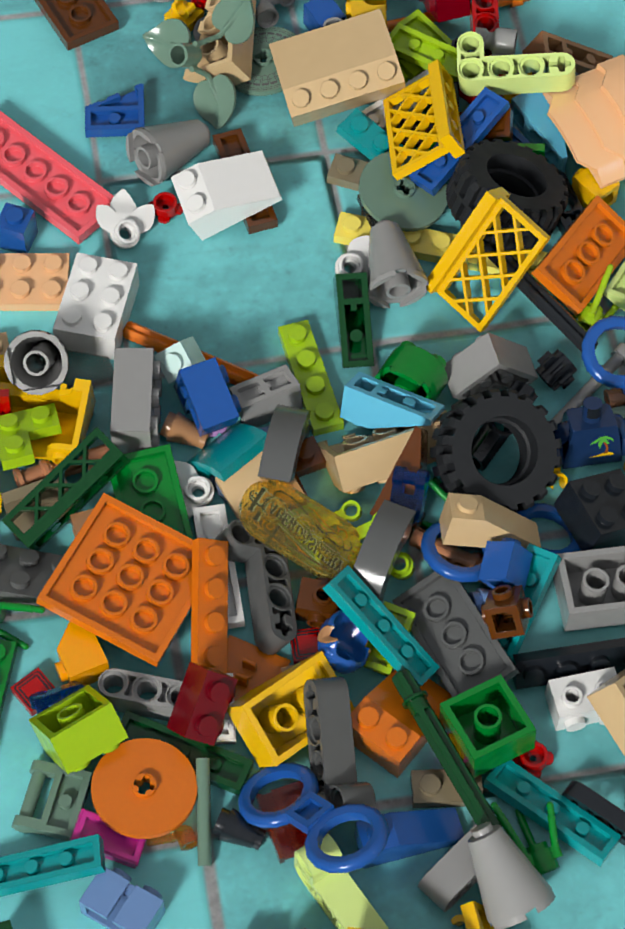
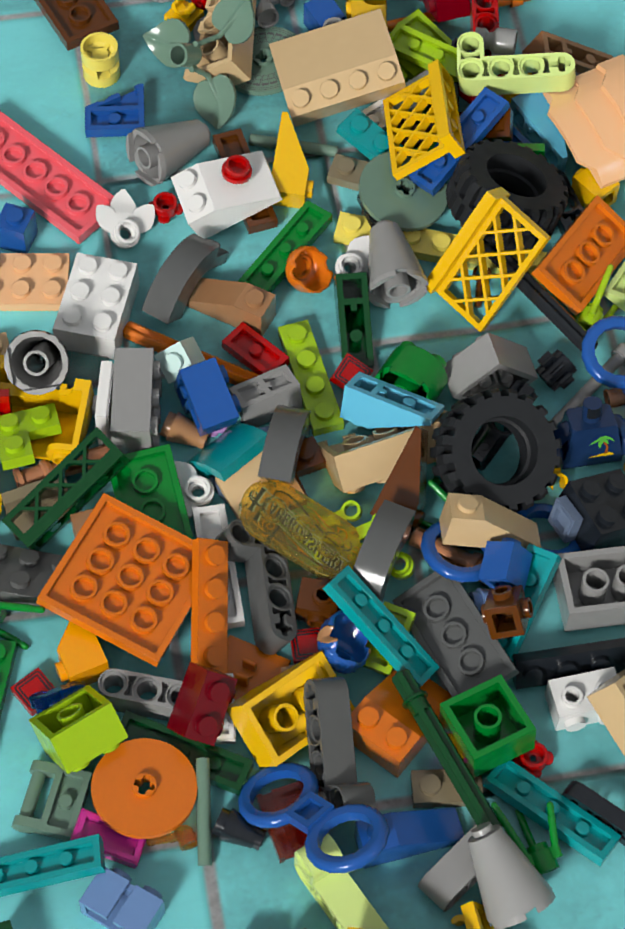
(100, 59): none -> light yellow wheel
(103, 400): none -> white plate
(179, 276): none -> dark grey arch
(234, 303): none -> medium nougat slope
(236, 169): none -> red plate
(253, 350): none -> red plate
(290, 167): none -> yellow slope
(300, 231): none -> green plate
(307, 147): none -> sand green bar
(308, 270): none -> orange hair
(348, 369): none -> tile
(416, 501): clear blue plate -> none
(479, 292): none -> reddish brown hand
(565, 519): none -> sand blue tile

